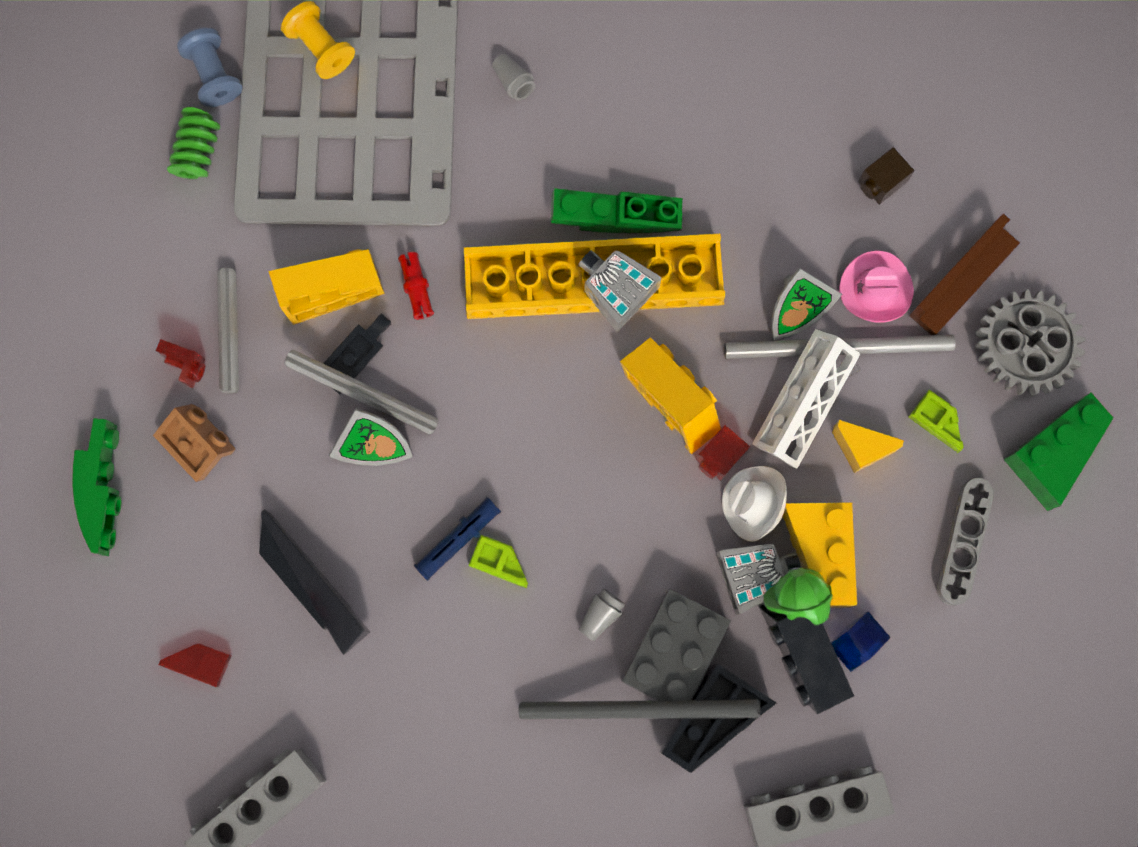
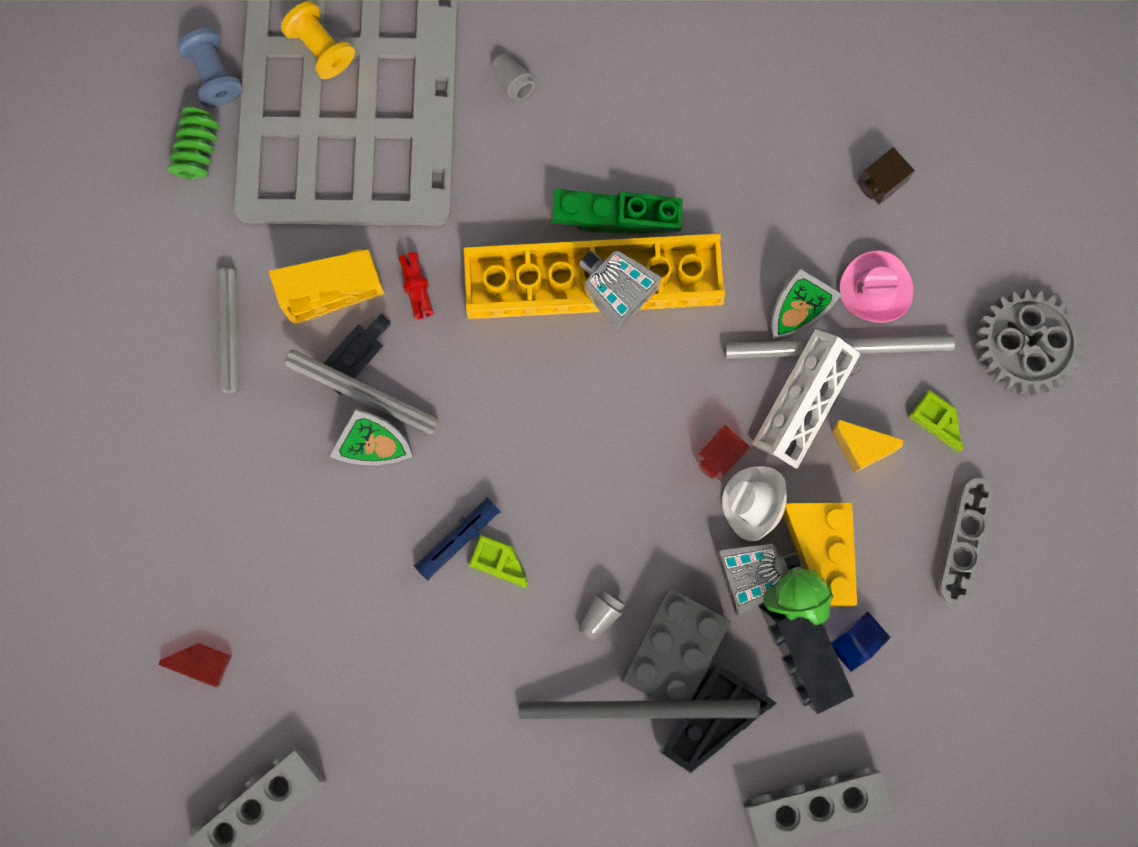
(93, 499): green slope -> none
(178, 357): clear red bracket -> none
(193, 440): medium nougat bracket -> none
(309, 585): black wedge -> none
(673, 393): yellow wedge -> none
(965, 277): reddish brown fence -> none
(1060, 451): green wedge -> none

